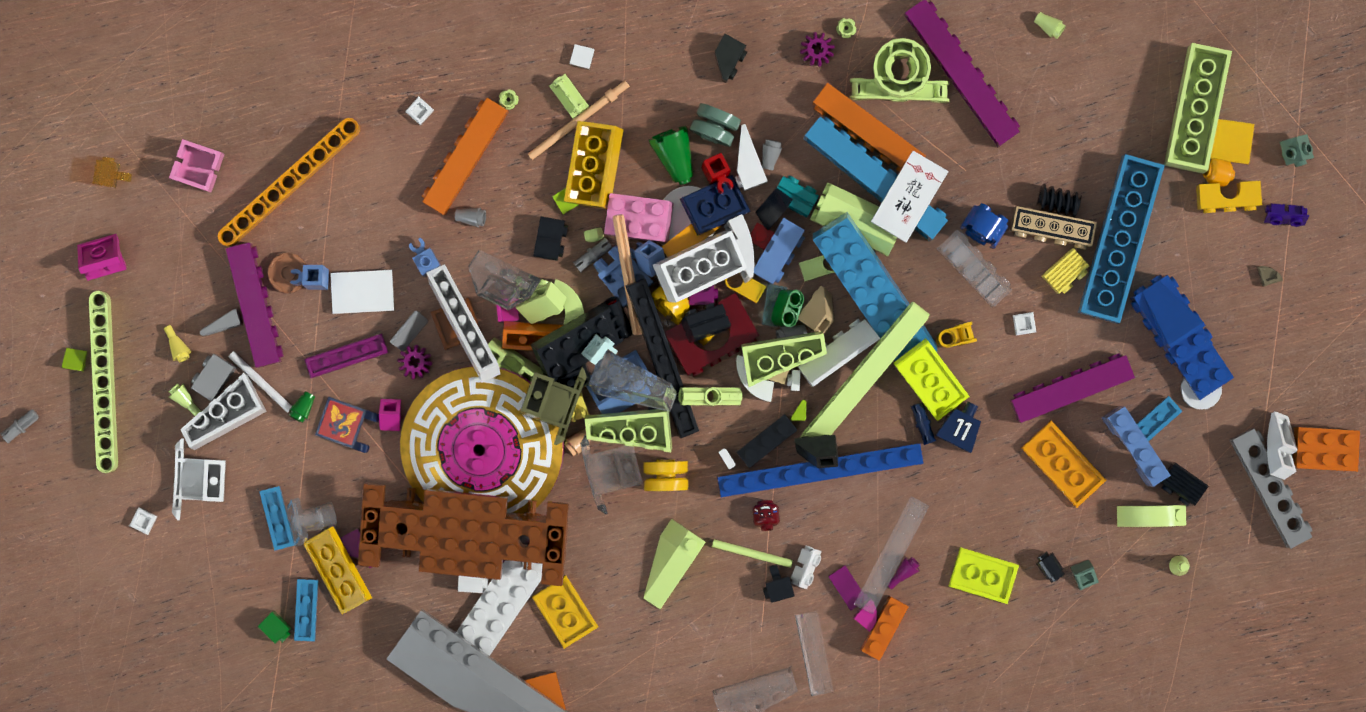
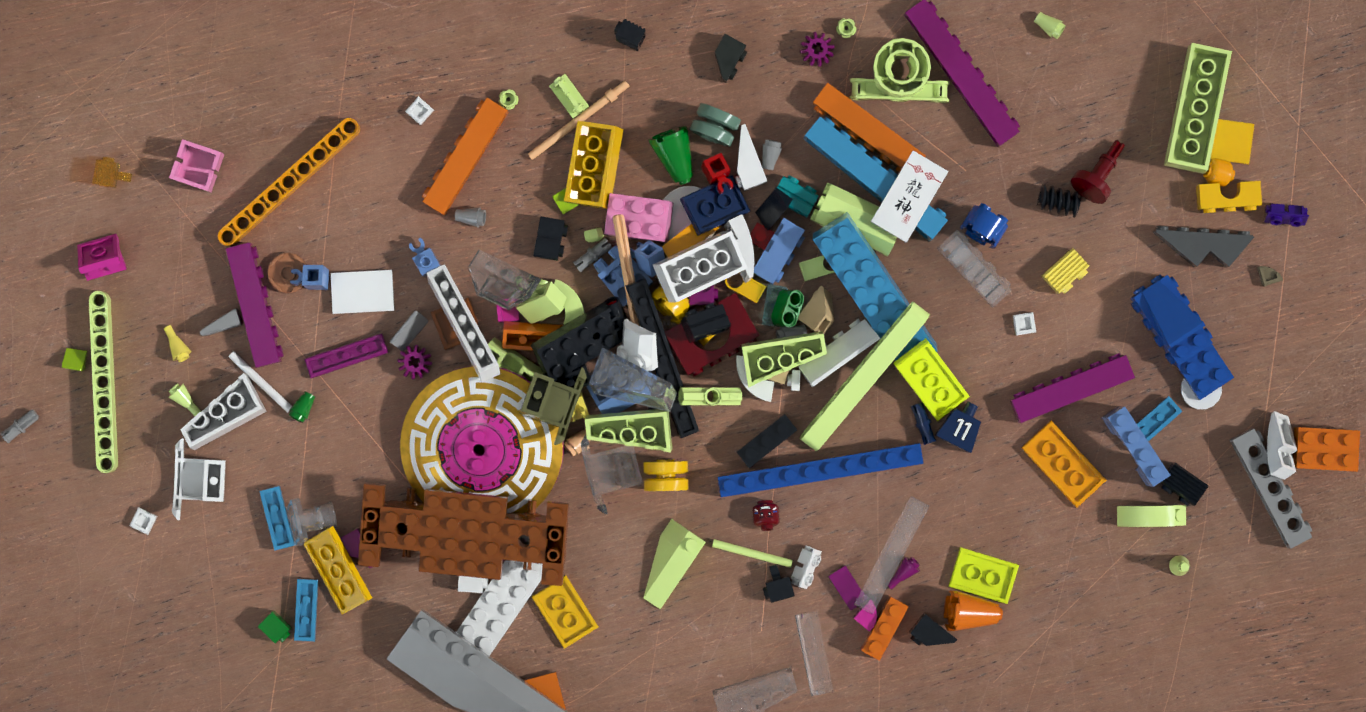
(213, 377): light grey brick -> none
(343, 422): flag -> none
(390, 414): dark pink brick -> none
(582, 56): white tile -> none
(597, 347): light aqua bracket -> none
(630, 34): none -> black brick
(638, 346): none -> white slope
(727, 458): white tile -> none
(800, 412): lime slope -> none
(819, 450): pearl dark grey slope -> none
(930, 633): none -> black slope
(959, 334): yellow piece -> none
(969, 611): none -> orange cone
(1050, 566): black brick -> none
(1053, 227): tan brick -> none
(1084, 574): sand green slope -> none
(1092, 184): none -> dark red piece
(1121, 238): dark azure brick -> none
(1196, 245): none -> dark grey slope
(1297, 150): sand green brick -> none

